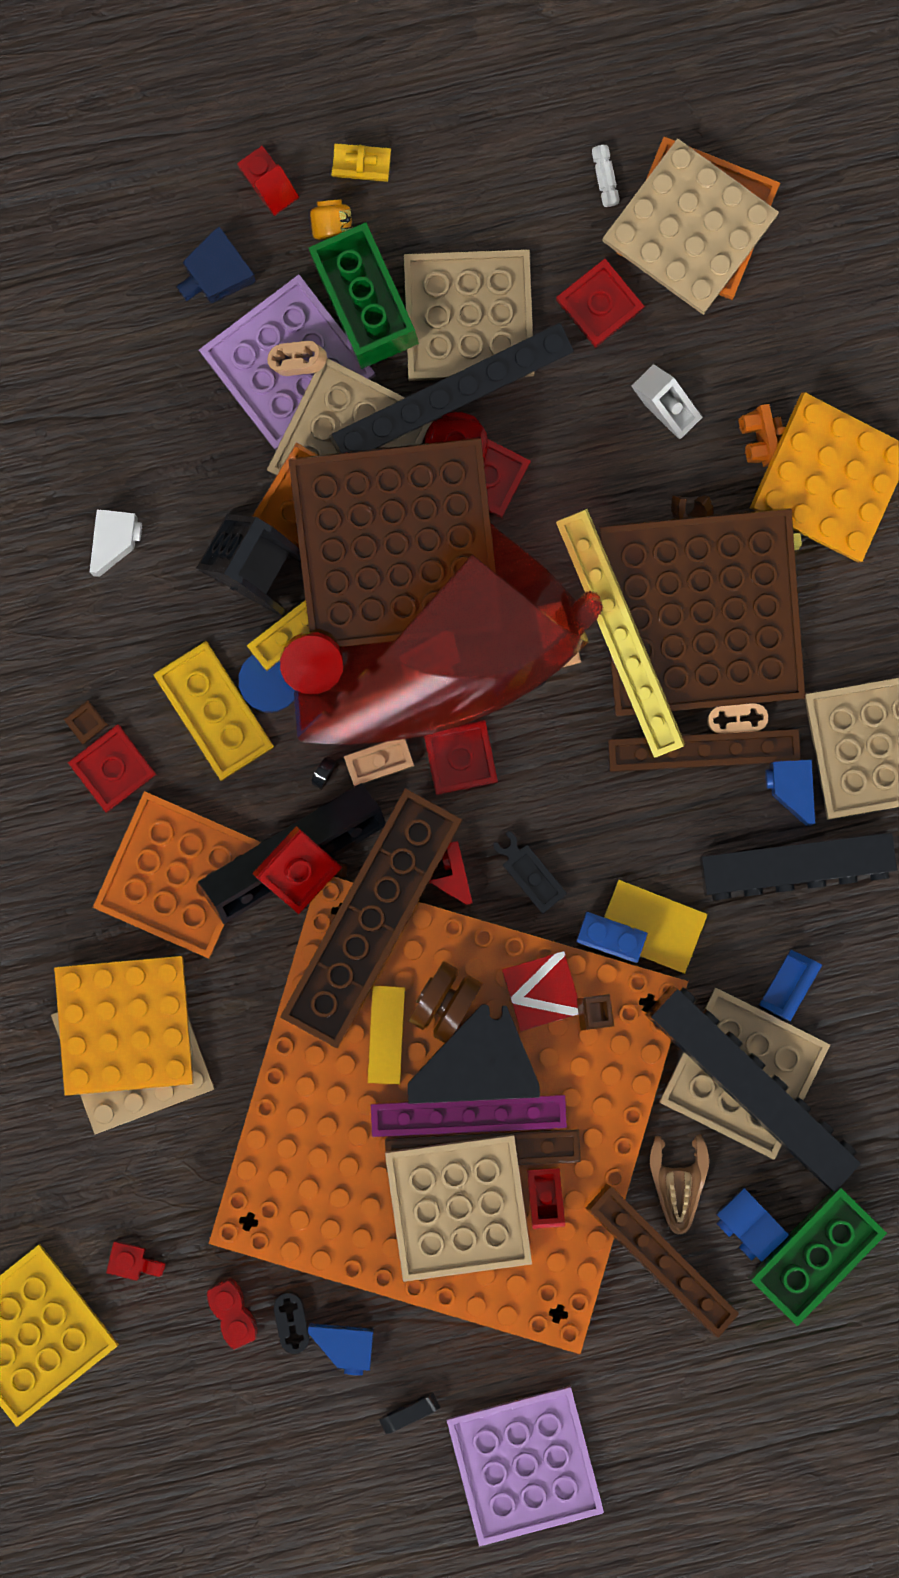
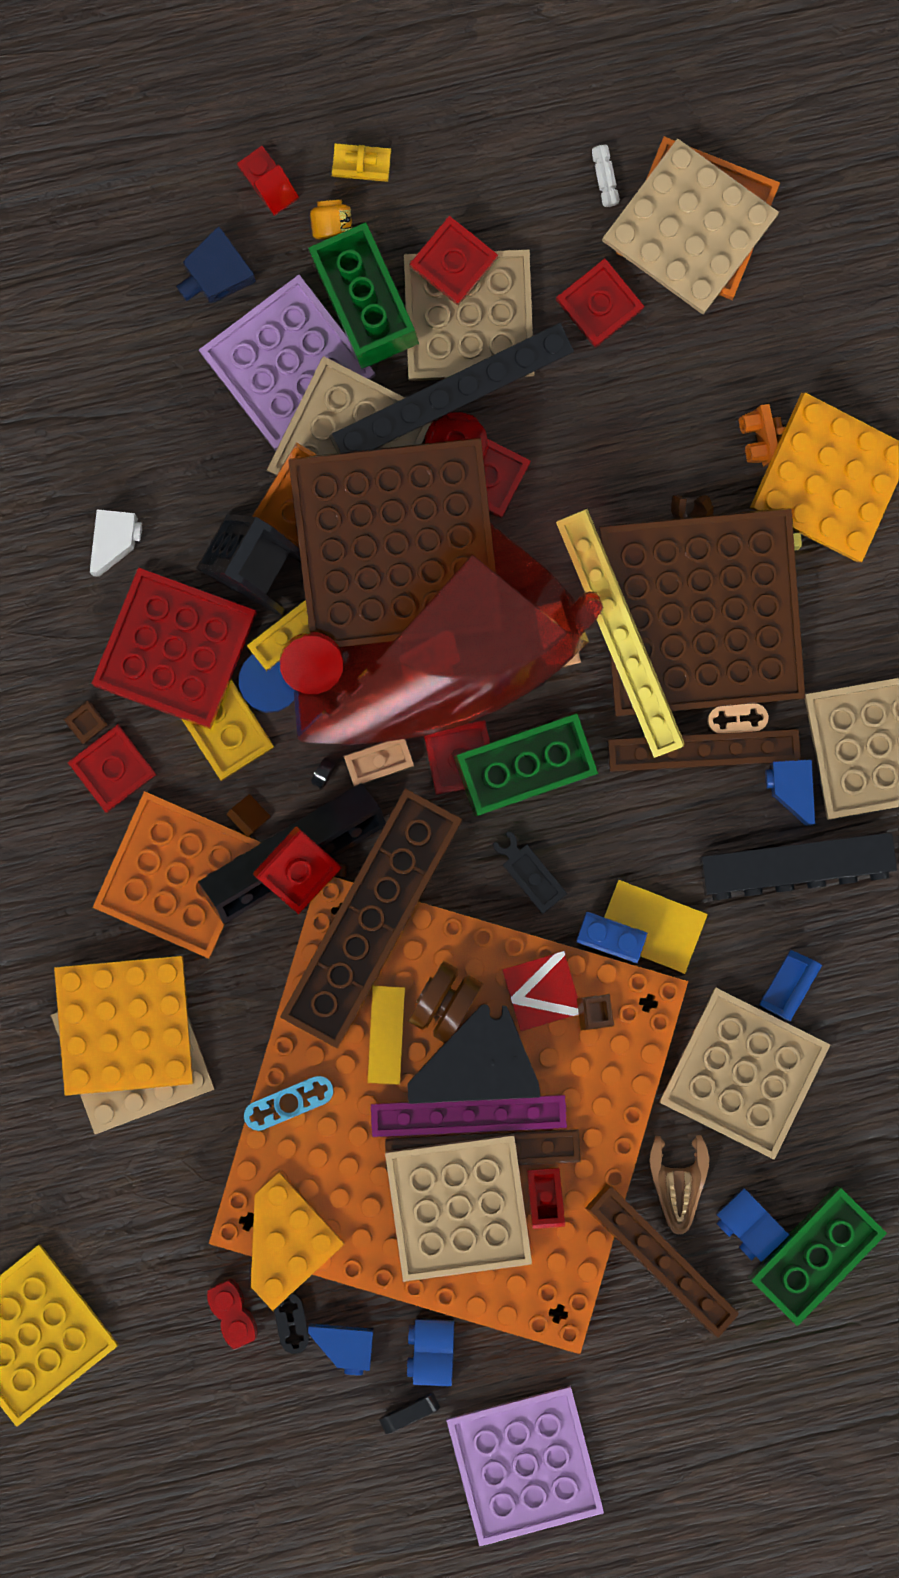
(129, 1262): red plate -> none
(174, 648): none -> red plate
(248, 815): none -> reddish brown tile
(269, 1119): none -> medium azure beam
(287, 1241): none -> light orange plate
(297, 352): light nougat beam -> none
(432, 1351): none -> blue brick
(453, 260): none -> red plate
(456, 884): red slope -> none
(525, 765): none -> green brick
(667, 401): white slope -> none
(753, 1088): black brick -> none

